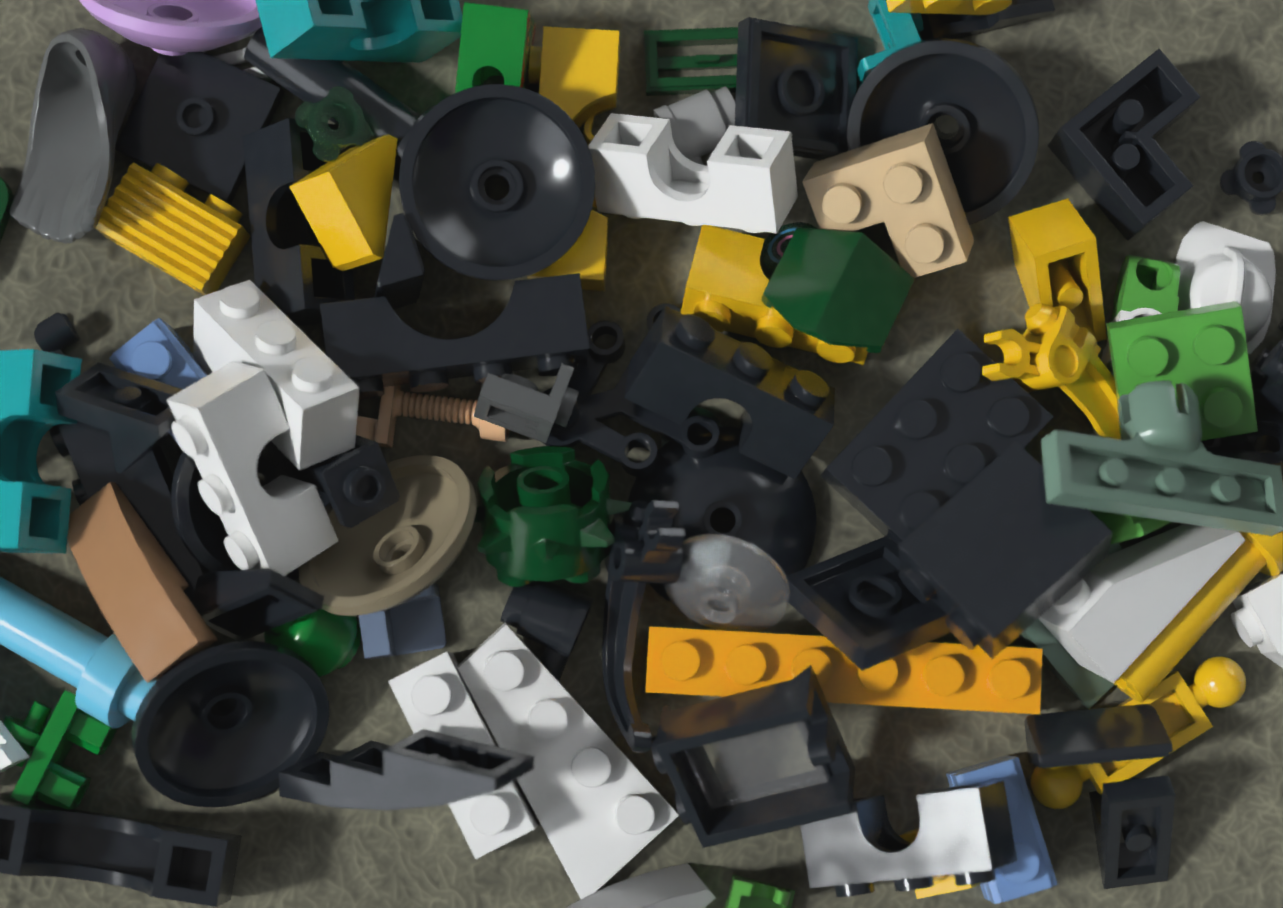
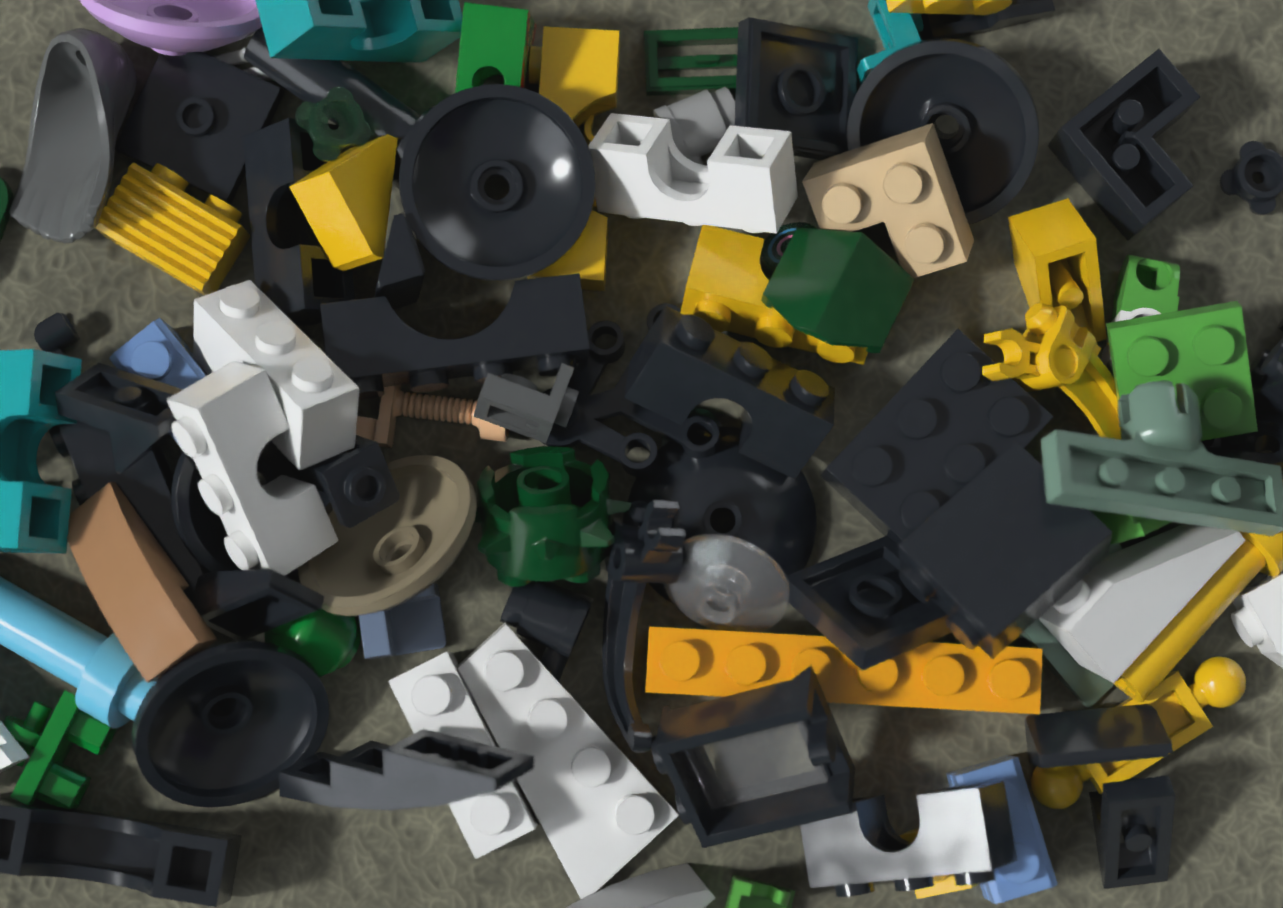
(1226, 268): white piece -> none

